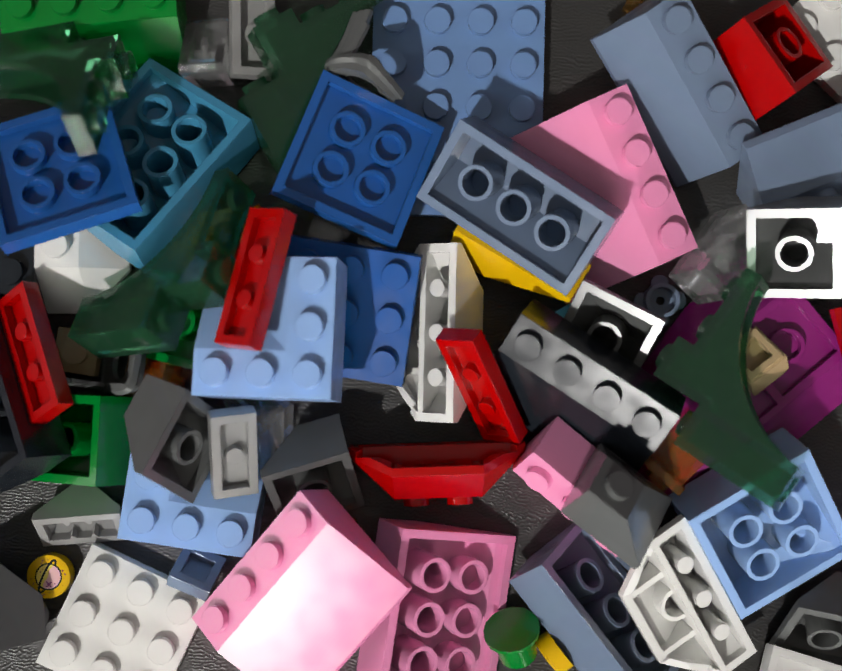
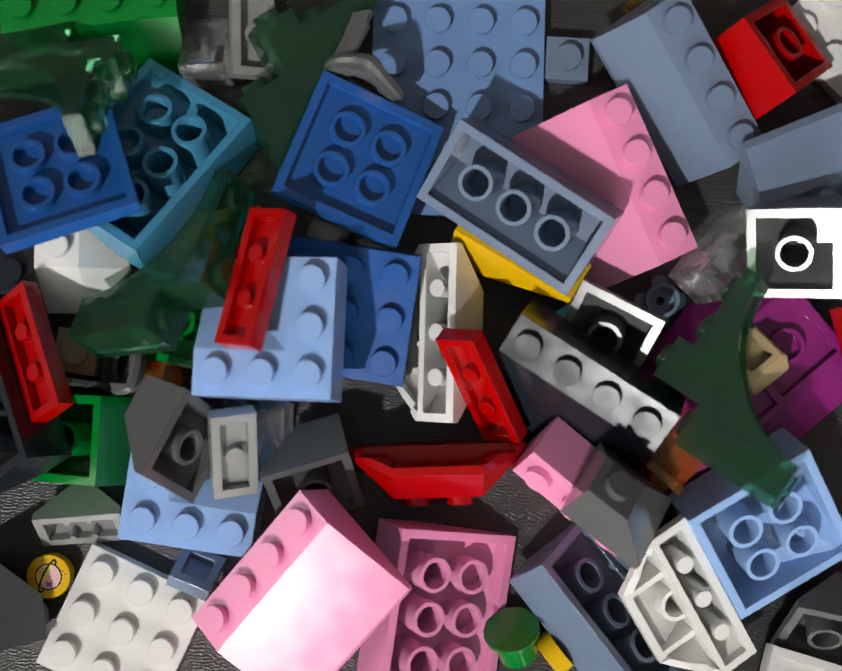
(566, 60): none -> sand blue plate

